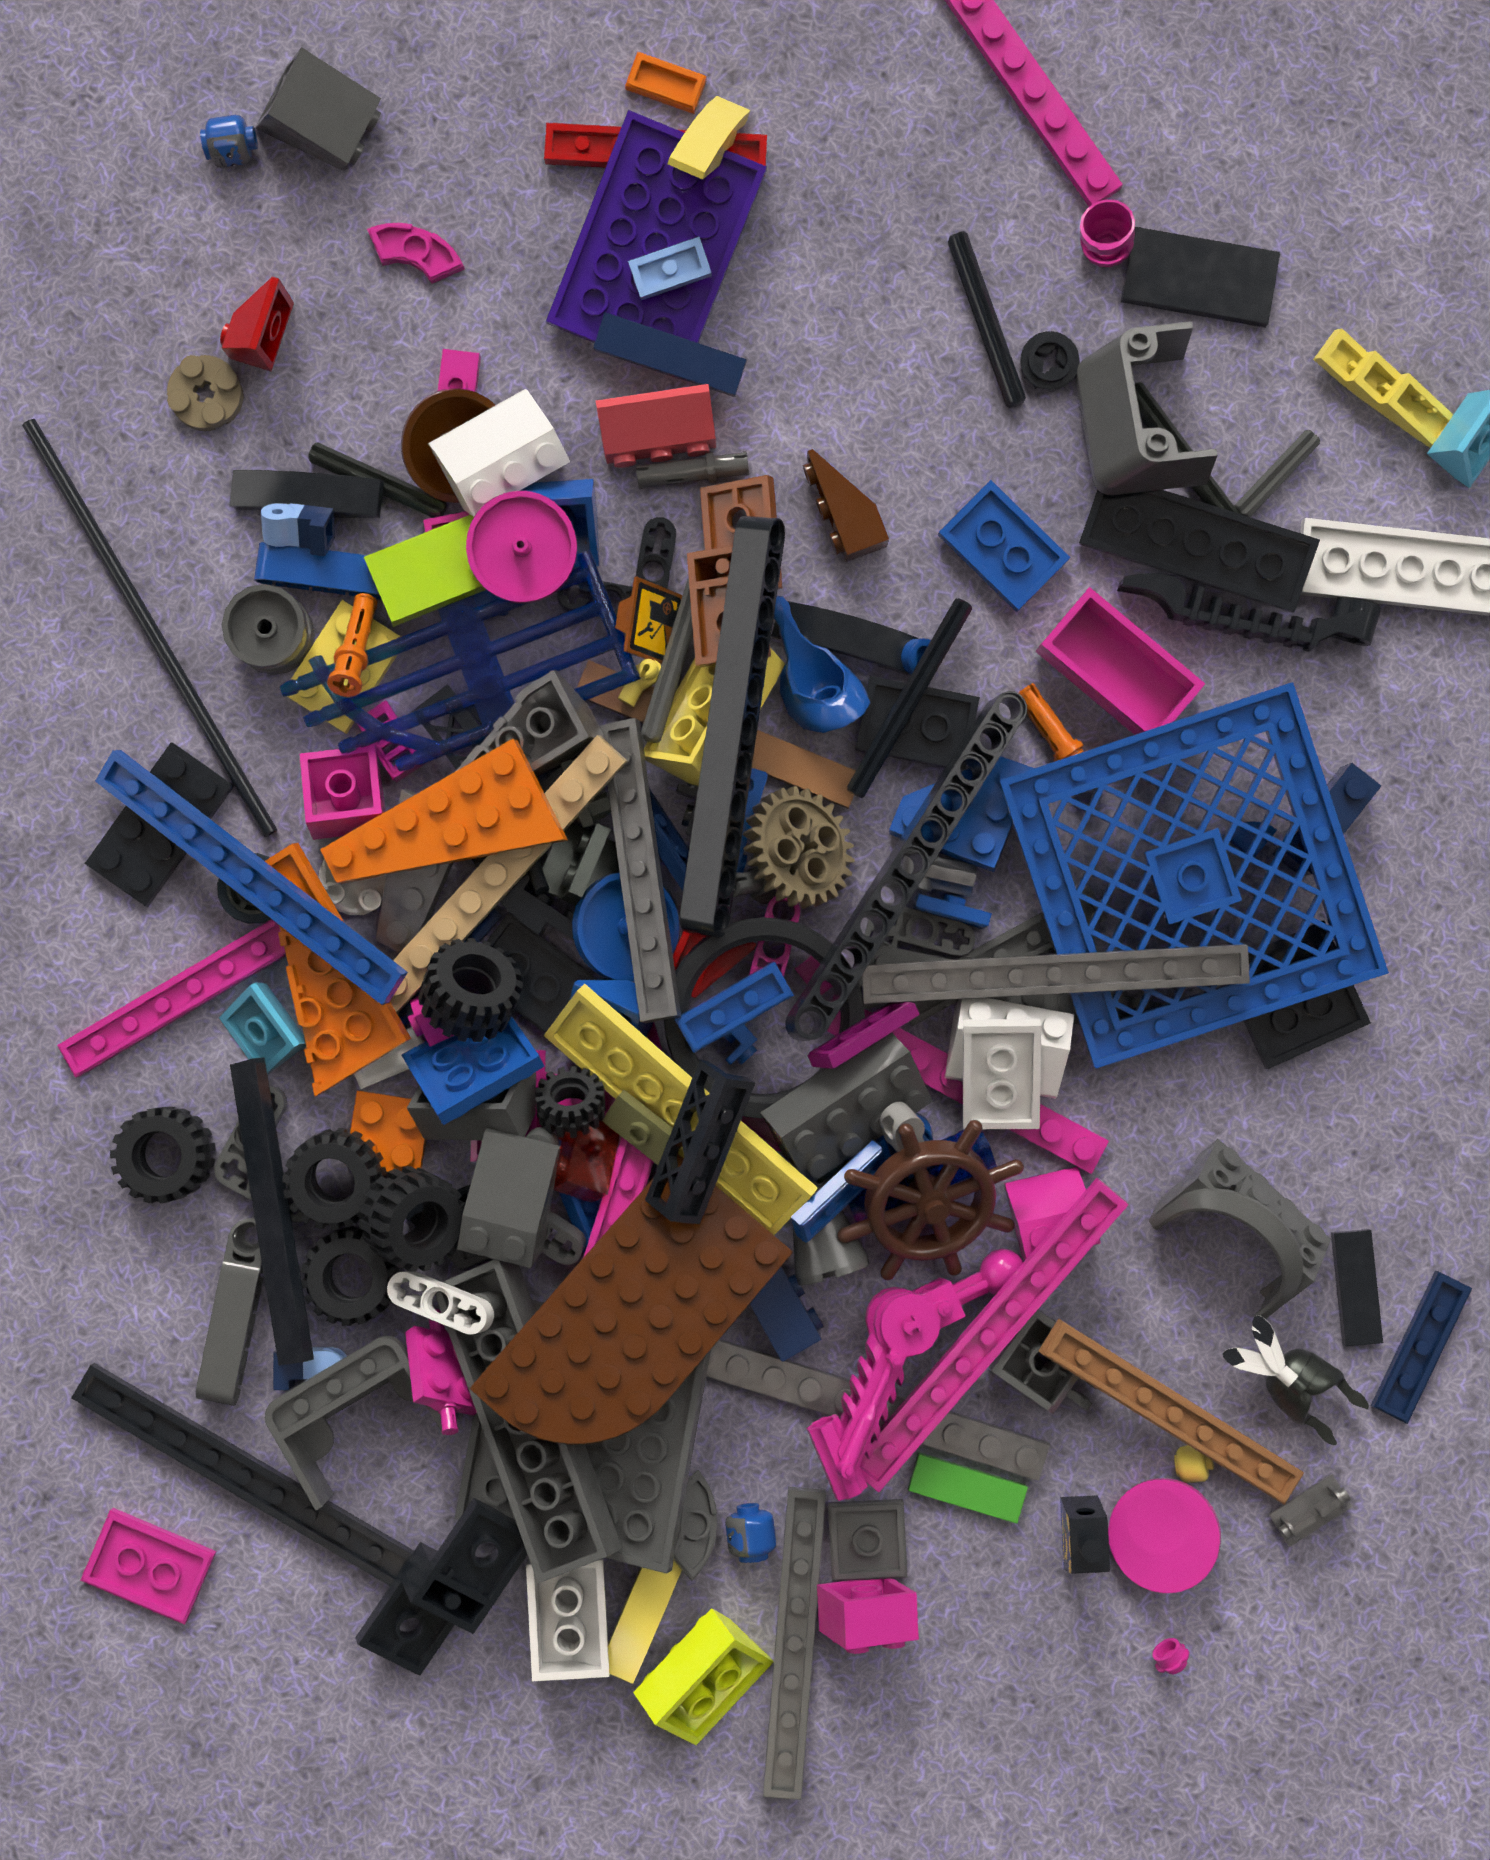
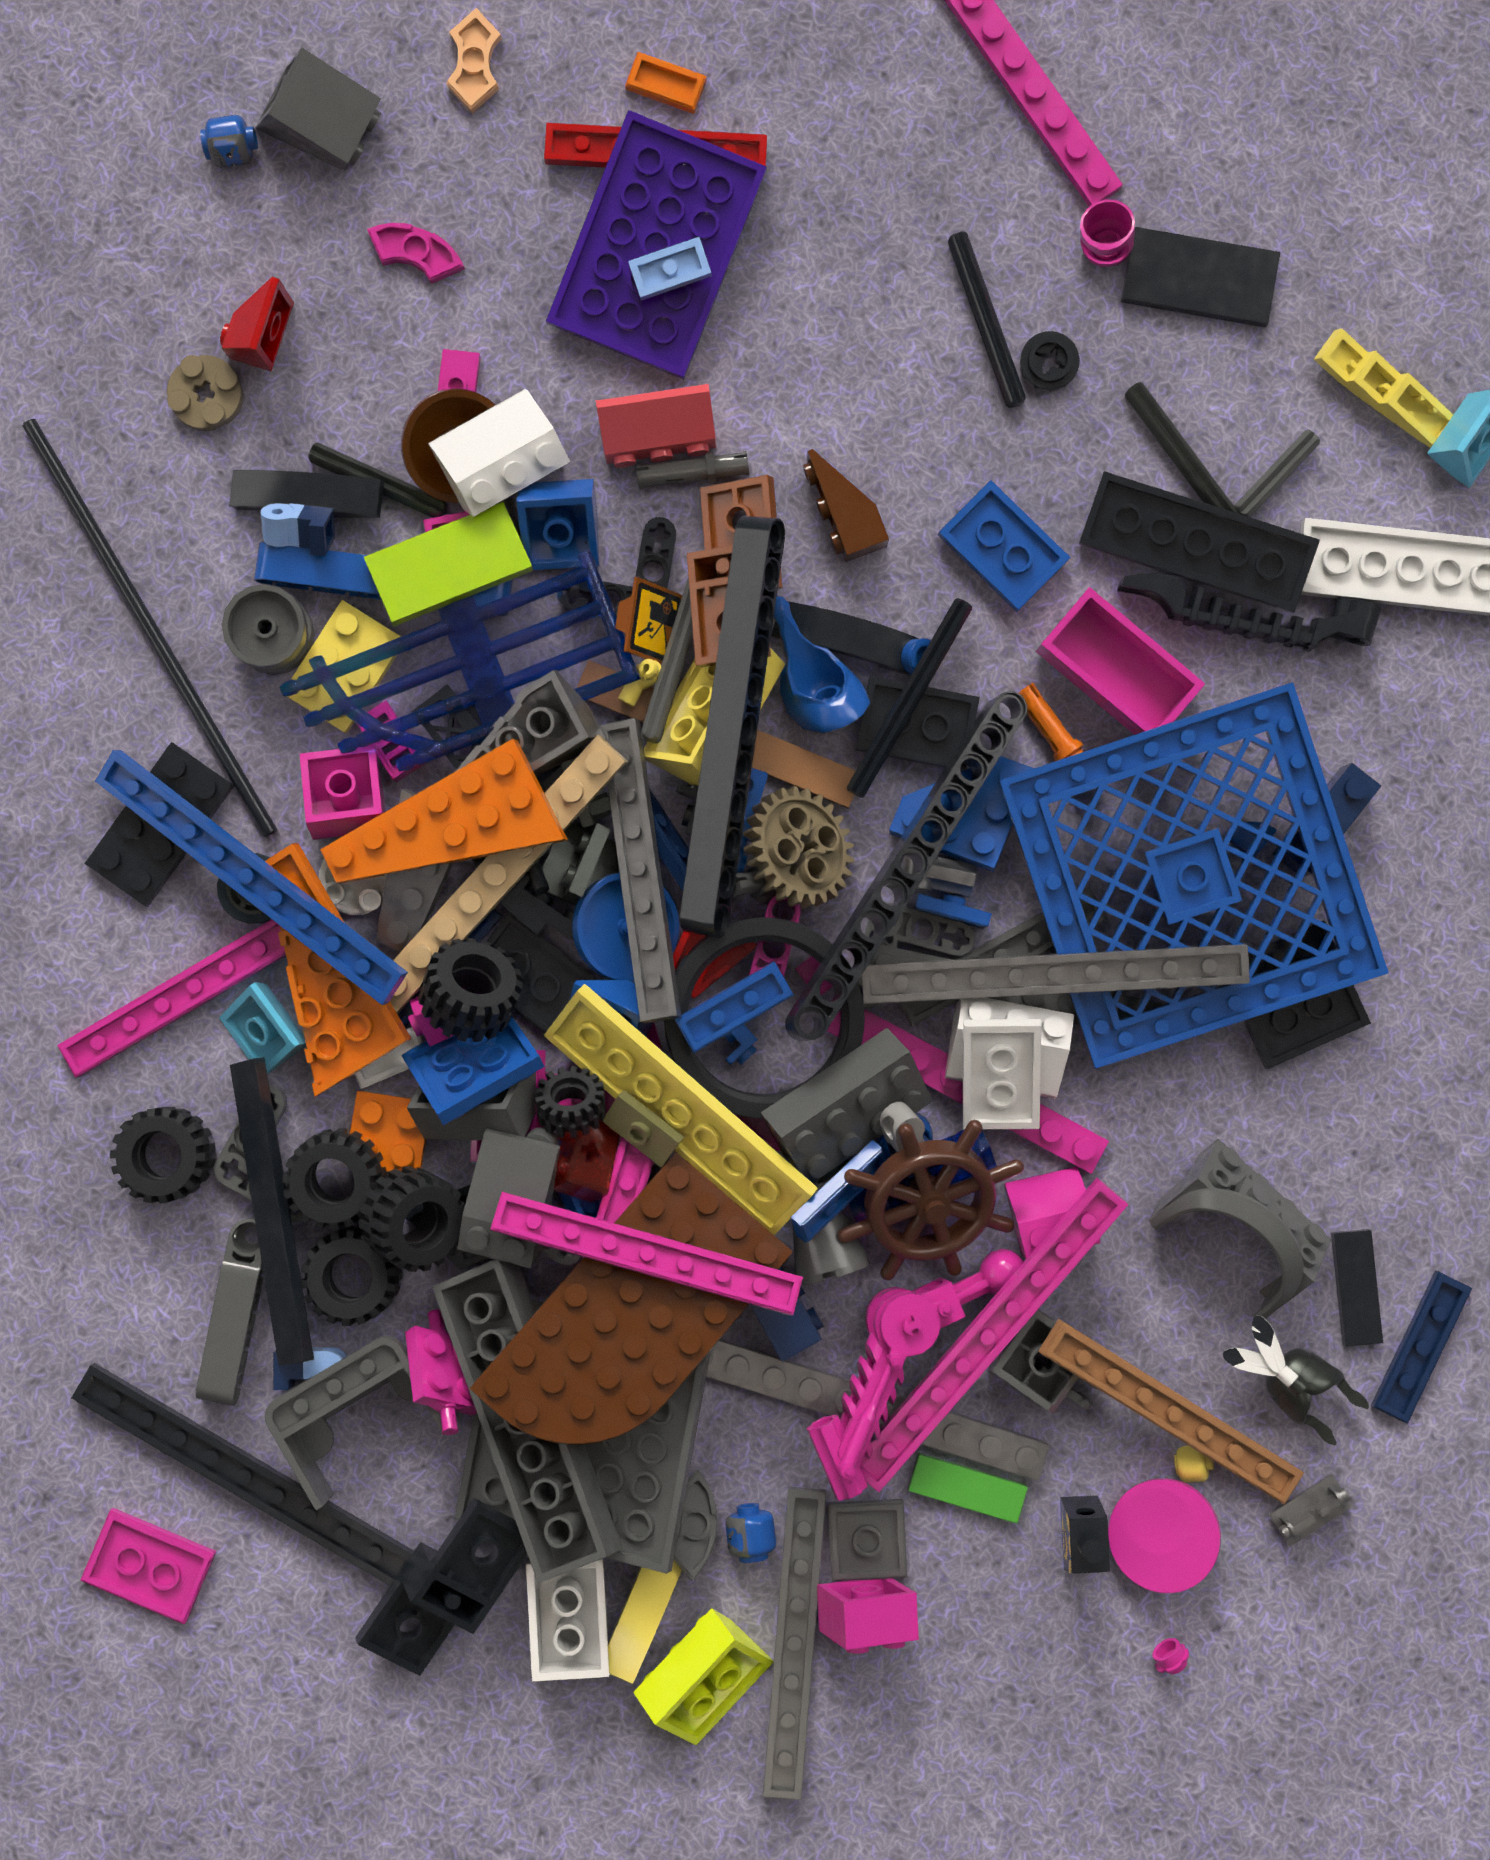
(363, 613): orange pin -> none
(423, 1304): white beam -> none
(472, 77): none -> light nougat tile
(521, 547): dark pink piece -> none
(646, 1253): none -> dark pink tile
(669, 354): dark blue tile -> none
(703, 1148): black fence -> none
(708, 137): light yellow slope -> none
(862, 1034): magenta tile -> none
(1119, 450): dark grey windscreen -> none

